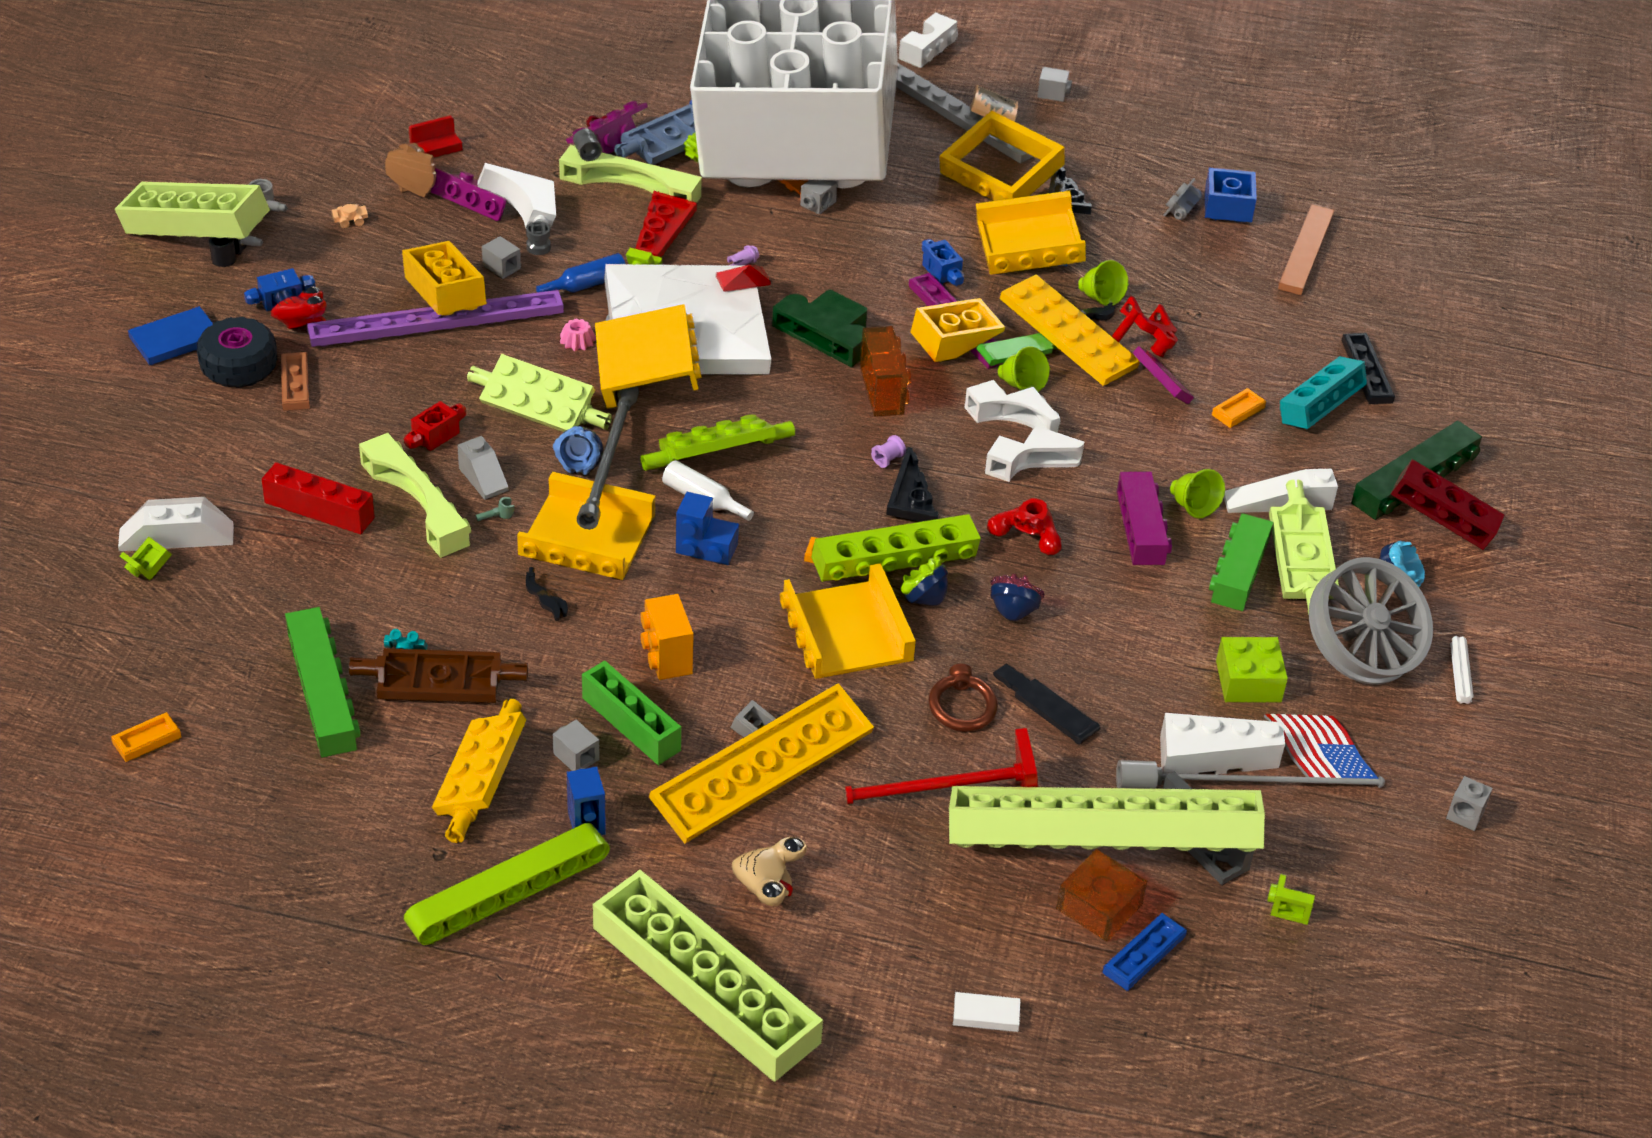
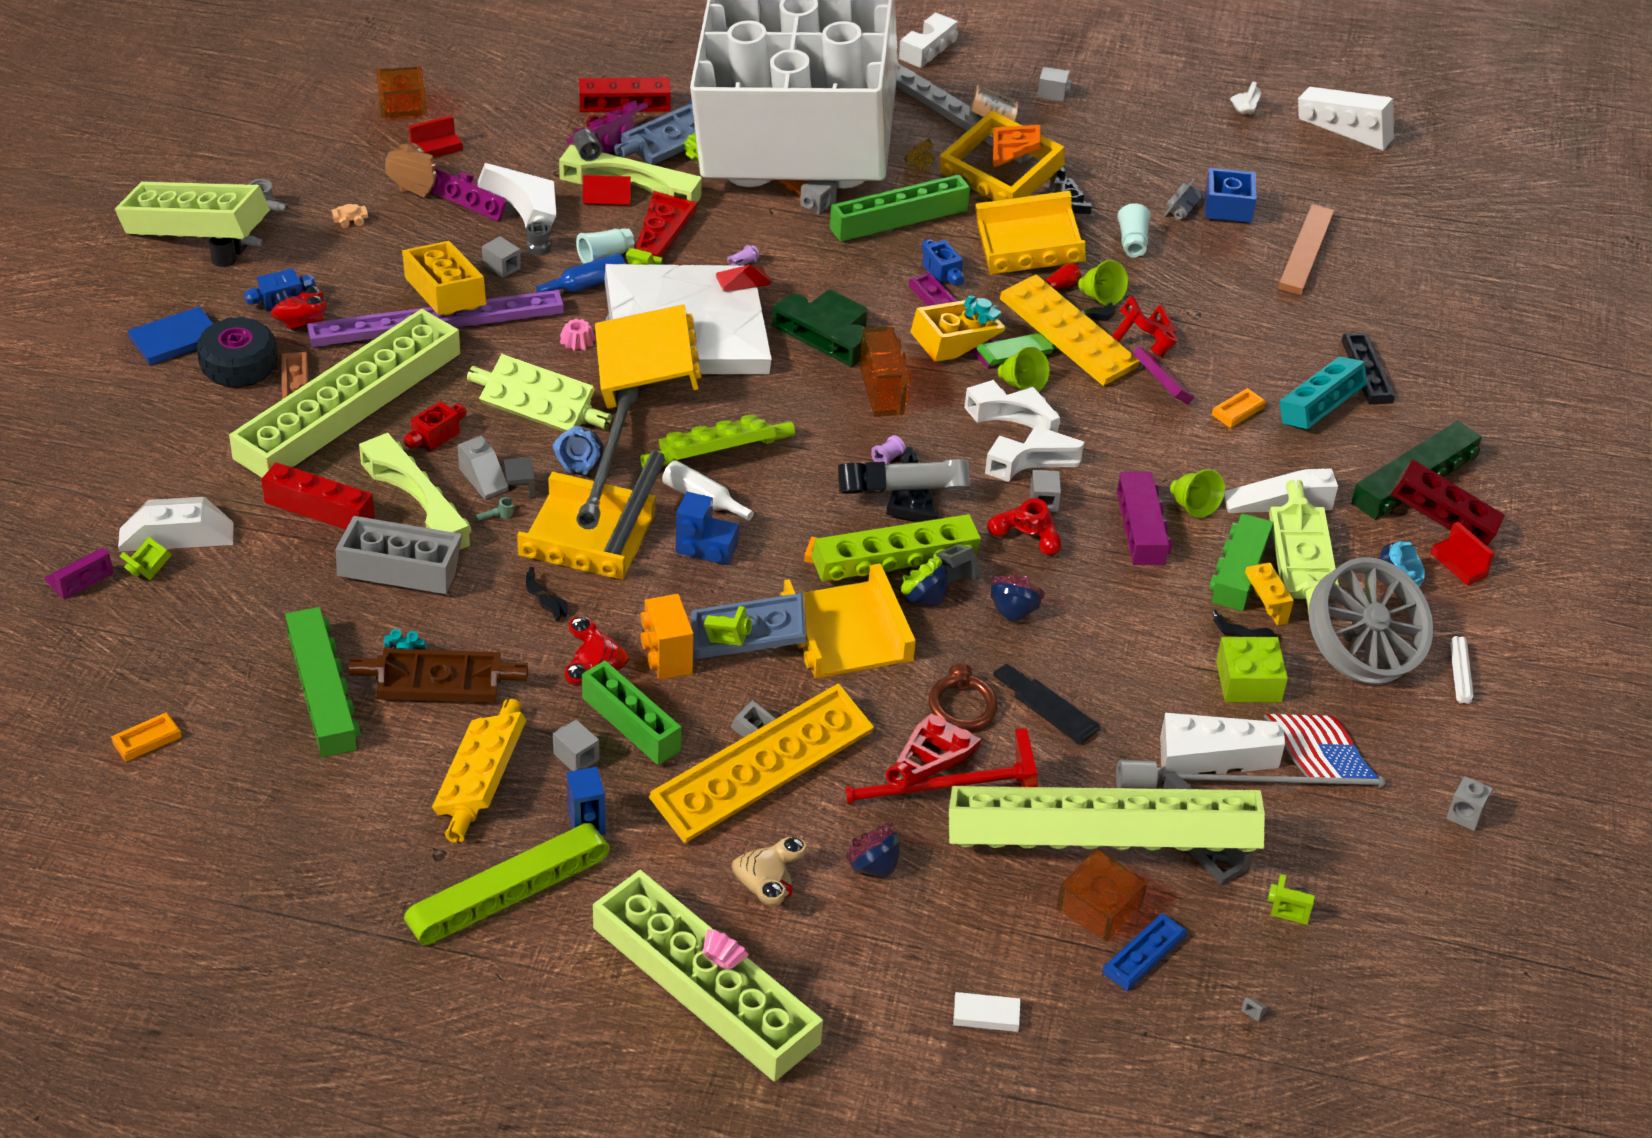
(81, 573): none -> magenta panel
(345, 393): none -> yellowish green brick
(398, 554): none -> light grey slope
(401, 92): none -> clear orange brick
(520, 472): none -> dark grey panel
(594, 650): none -> red head
(604, 243): none -> light aqua plant
(606, 190): none -> red panel
(613, 93): none -> red brick
(635, 503): none -> dark grey axle
(723, 950): none -> bright pink piece
(729, 630): none -> lime bracket
(774, 624): none -> sand blue tile
(875, 852): none -> dark blue hair
(881, 477): none -> light grey piece
(899, 207): none -> bright green brick
(920, 153): none -> clear yellow tile
(937, 731): none -> red plate
(959, 562): none -> dark grey panel
(983, 308): none -> teal piece
(1014, 142): none -> orange wing
(1046, 487): none -> light grey brick
(1064, 277): none -> red cone
(1134, 228): none -> light aqua plant
(1239, 630): none -> black hair
(1247, 102): none -> white piece
(1254, 1008): none -> light grey piece
(1271, 591): none -> yellow bracket
(1350, 114): none -> white wedge
(1464, 555): none -> red panel

